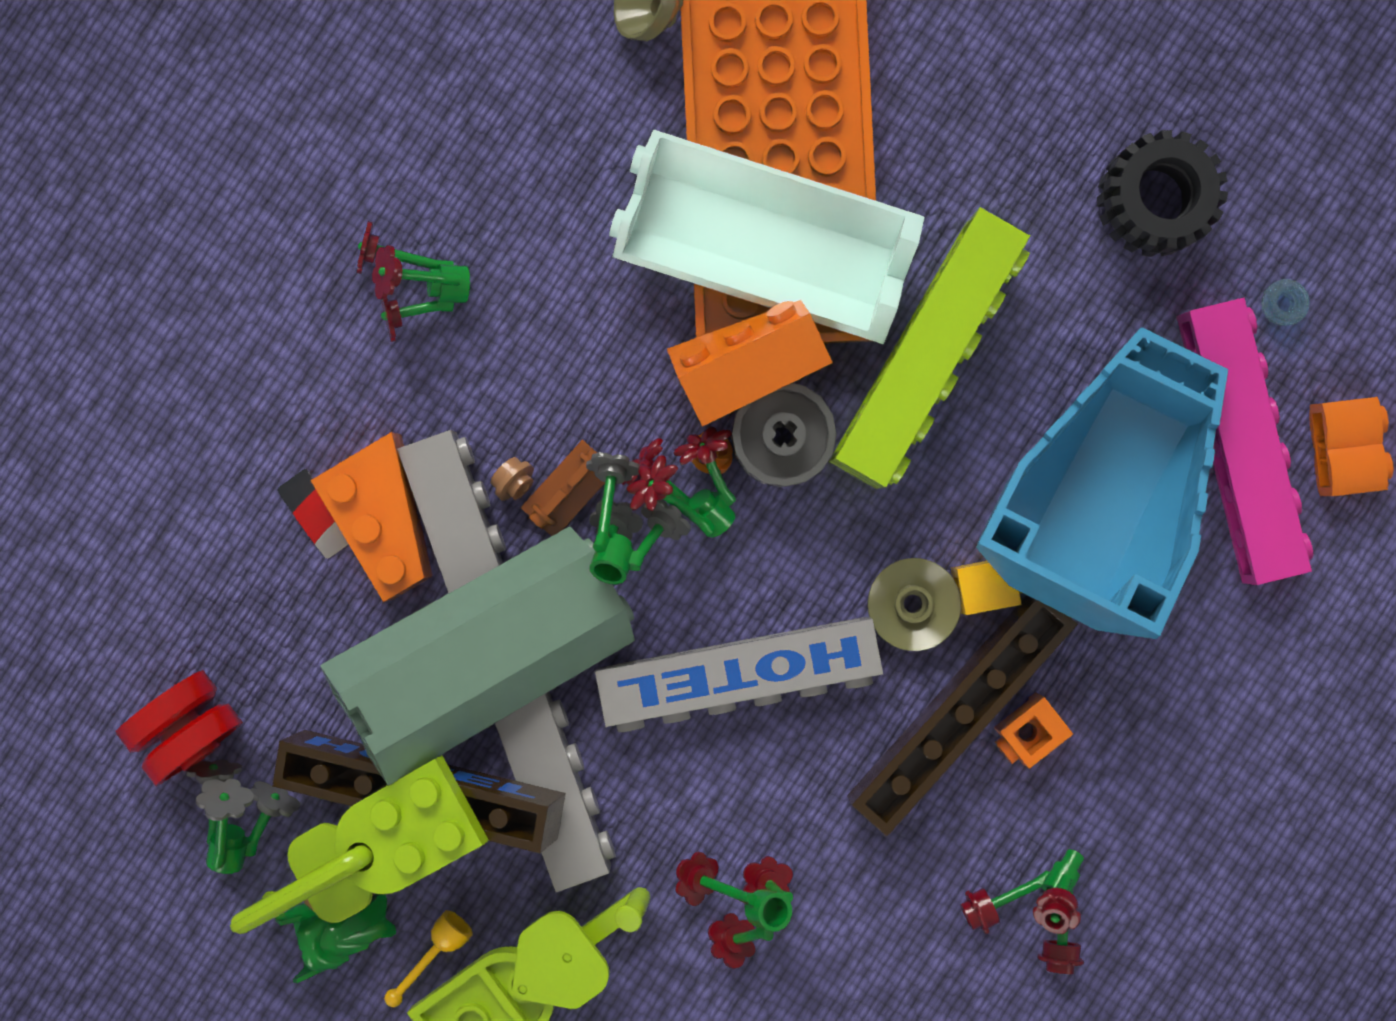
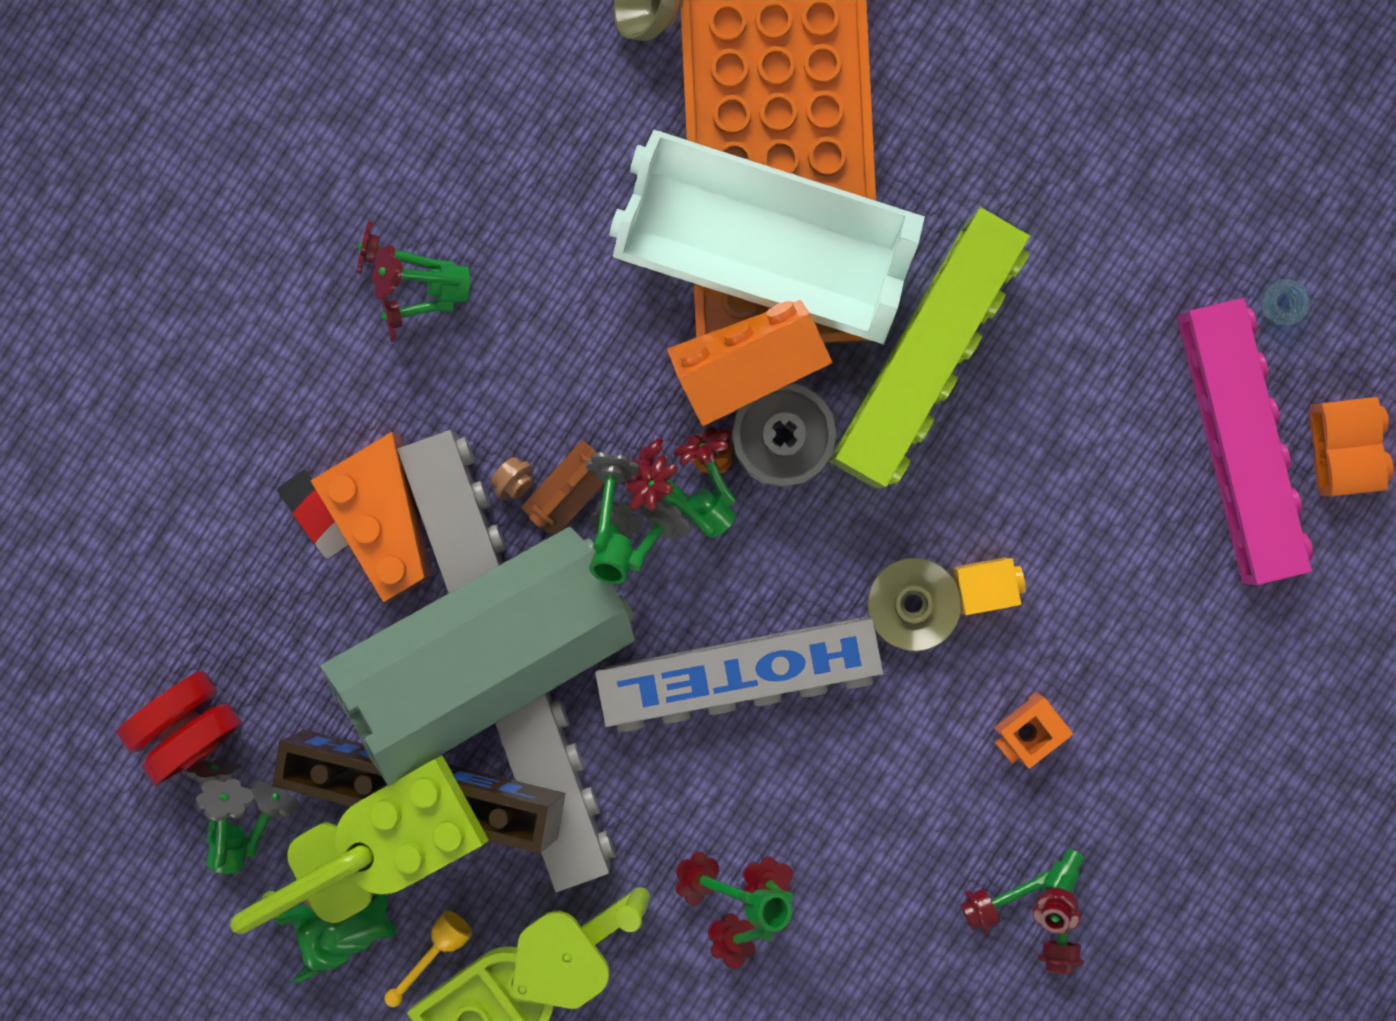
(959, 713): dark brown brick -> none
(1115, 492): dark azure windscreen -> none
(1192, 172): black tyre -> none

